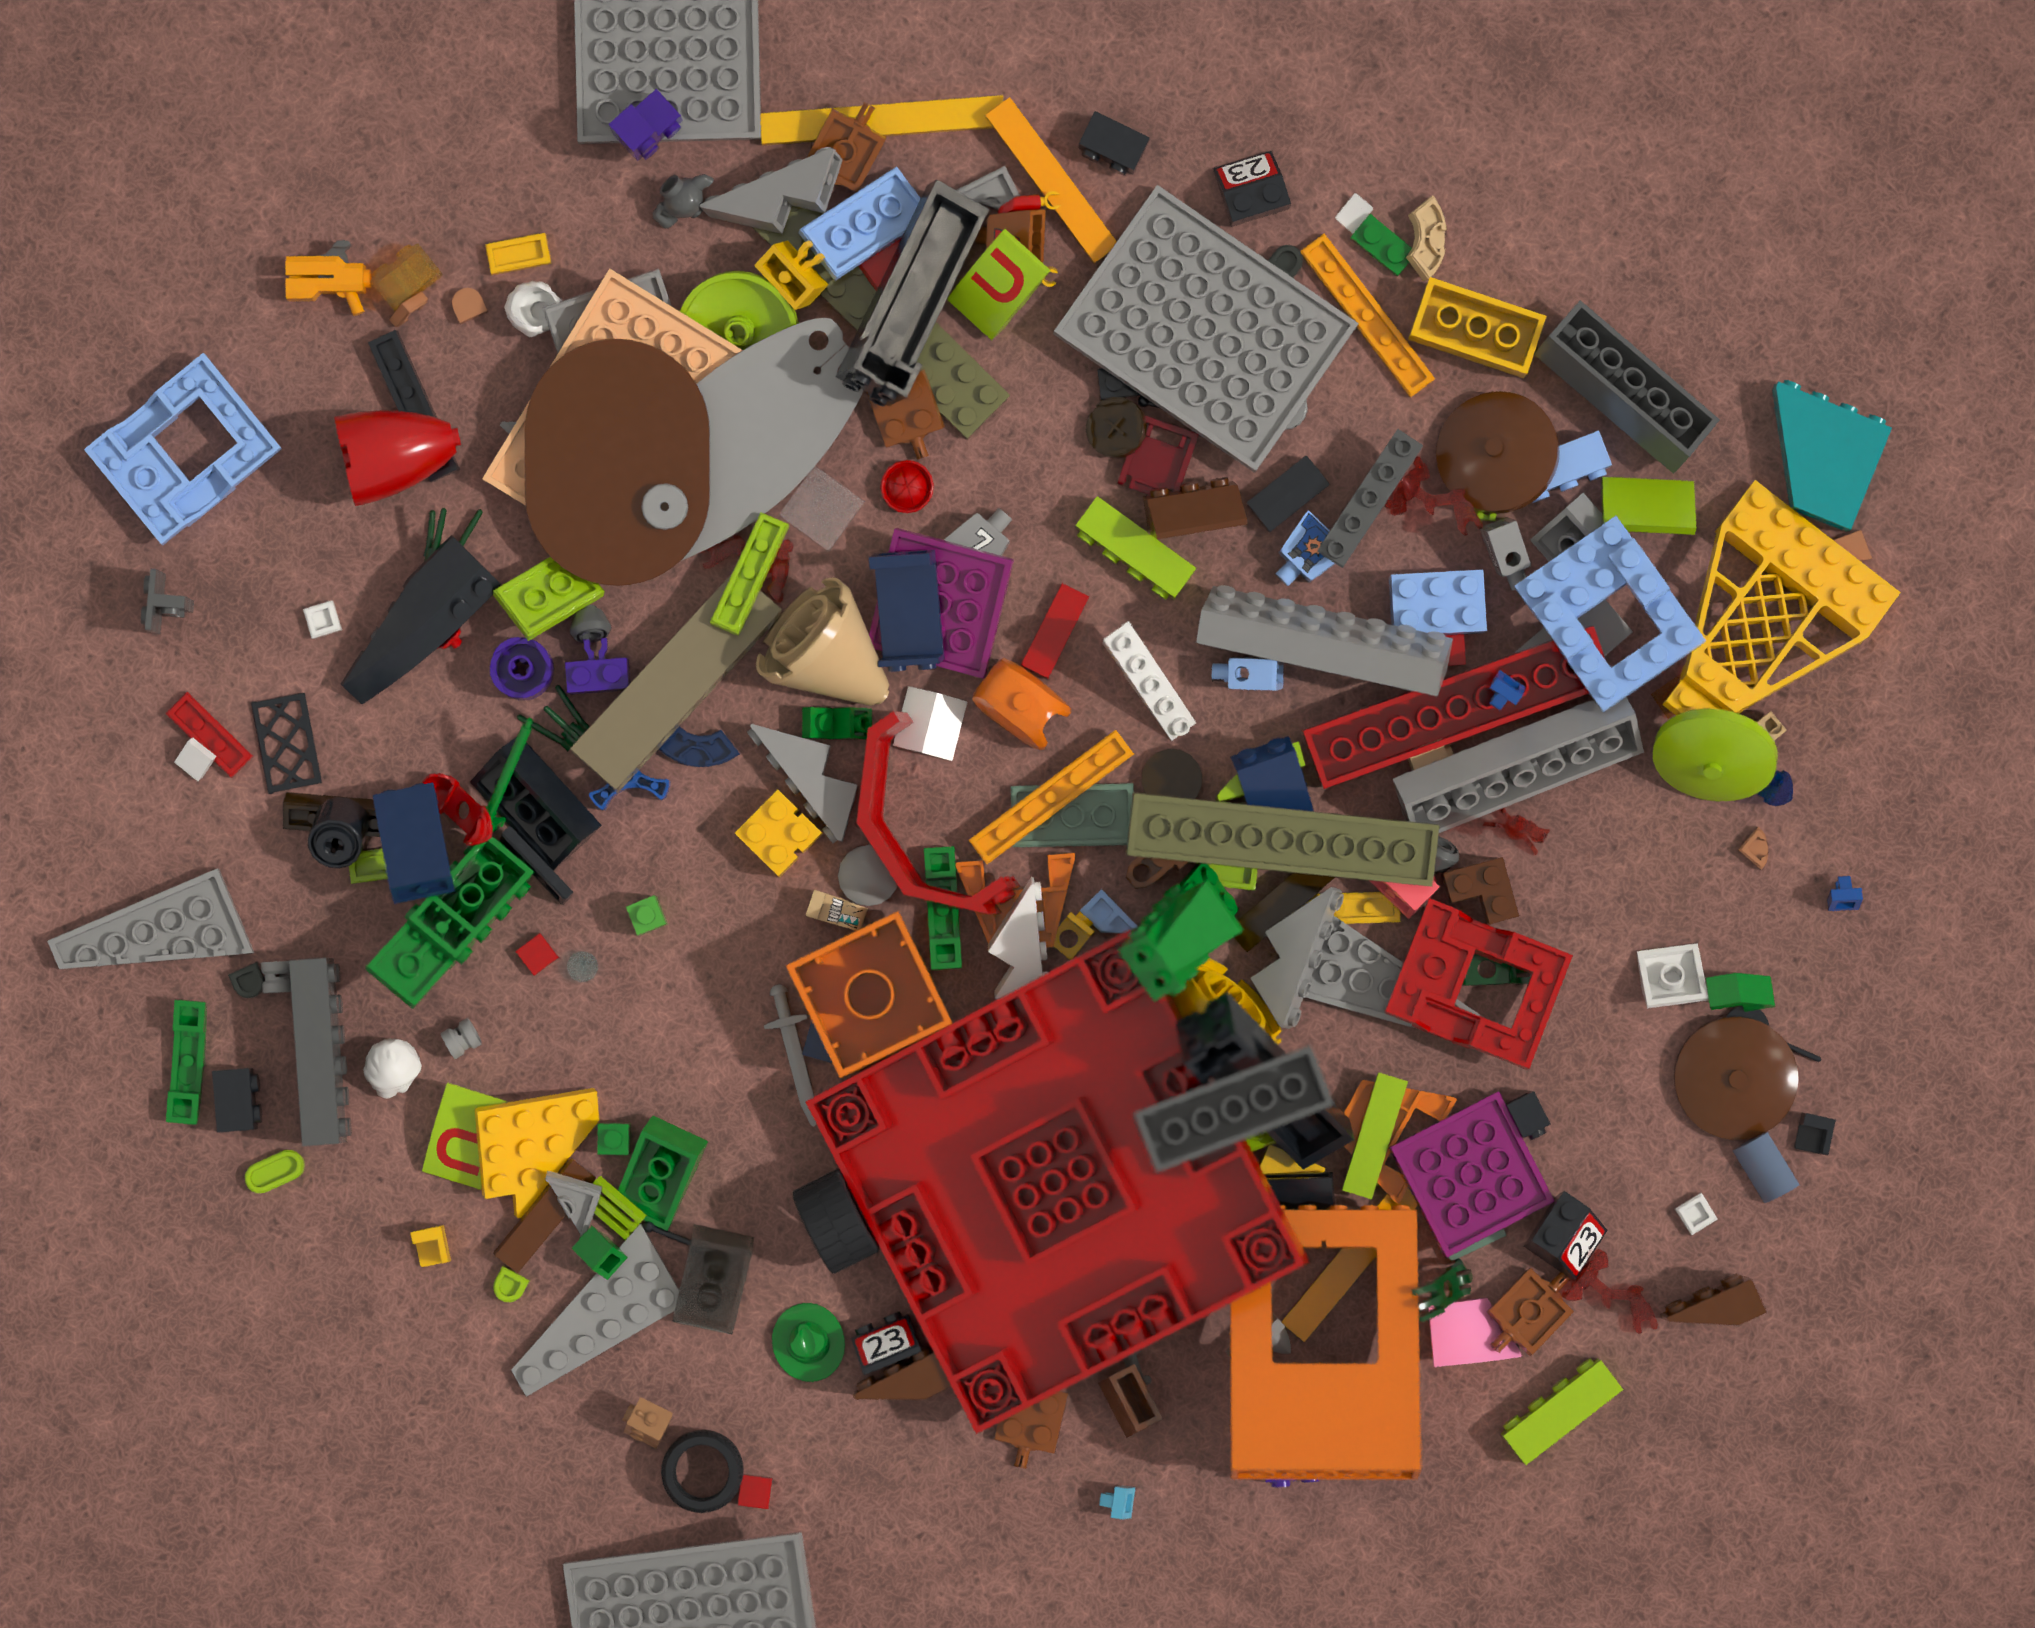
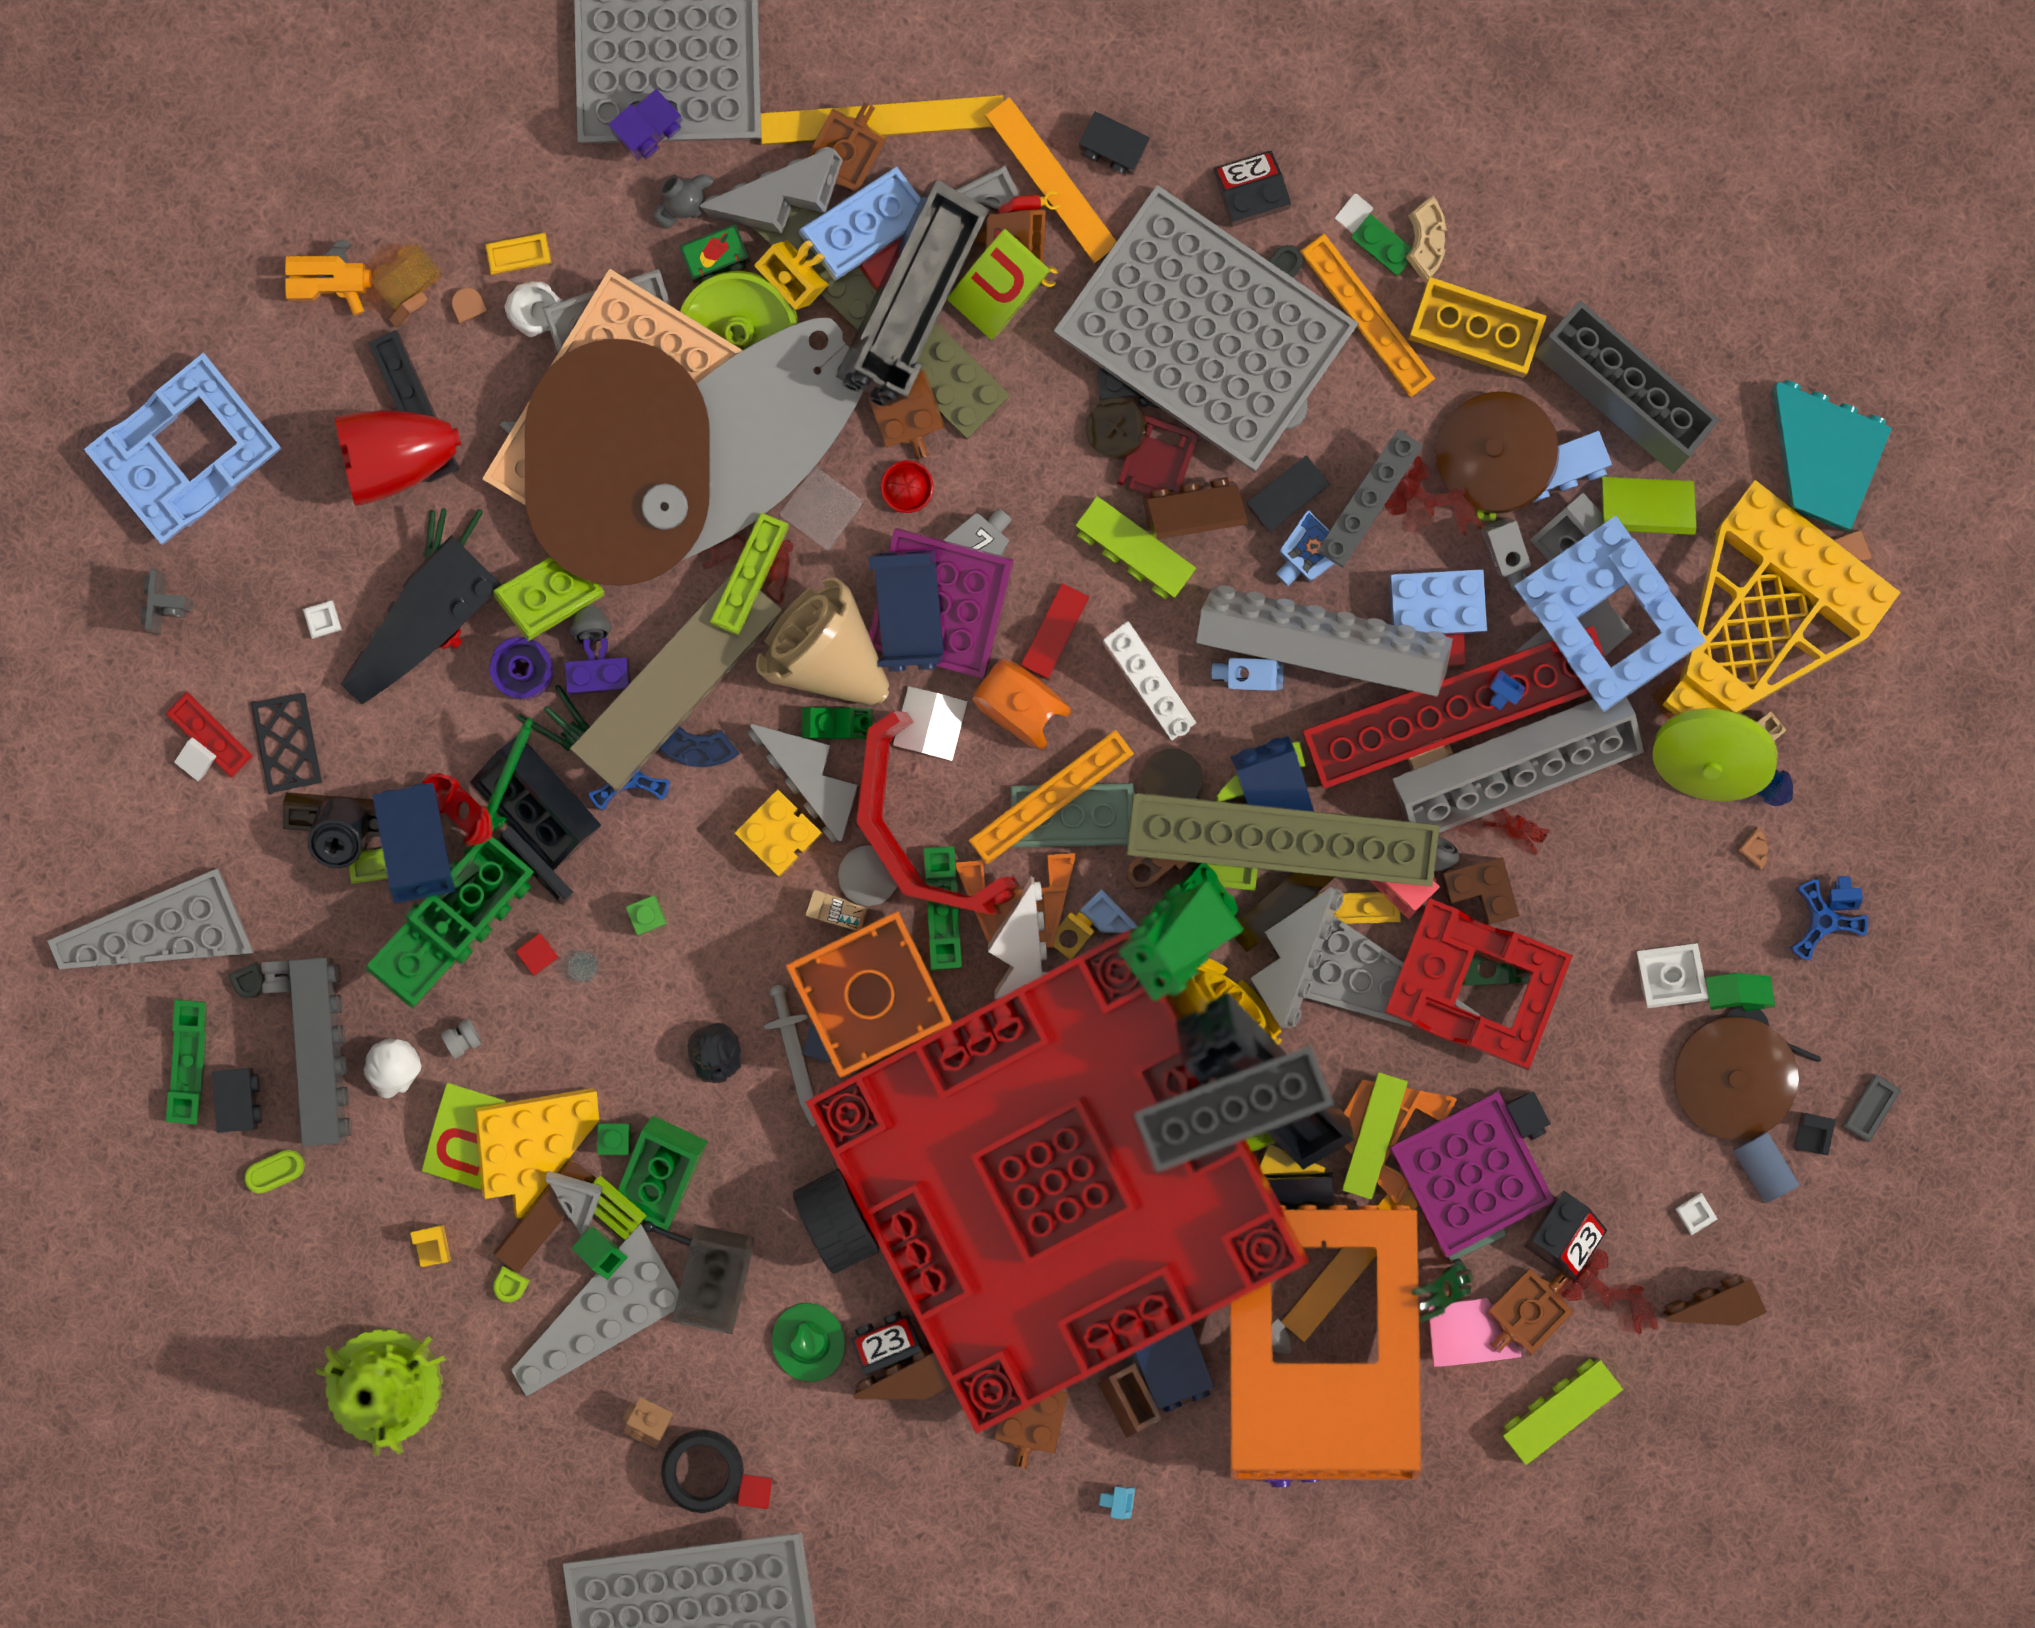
(399, 1375): none -> lime cone
(714, 1053): none -> black hair
(715, 254): none -> brick
(1175, 1369): none -> dark blue panel
(1823, 921): none -> blue piece
(1871, 1107): none -> dark grey tile

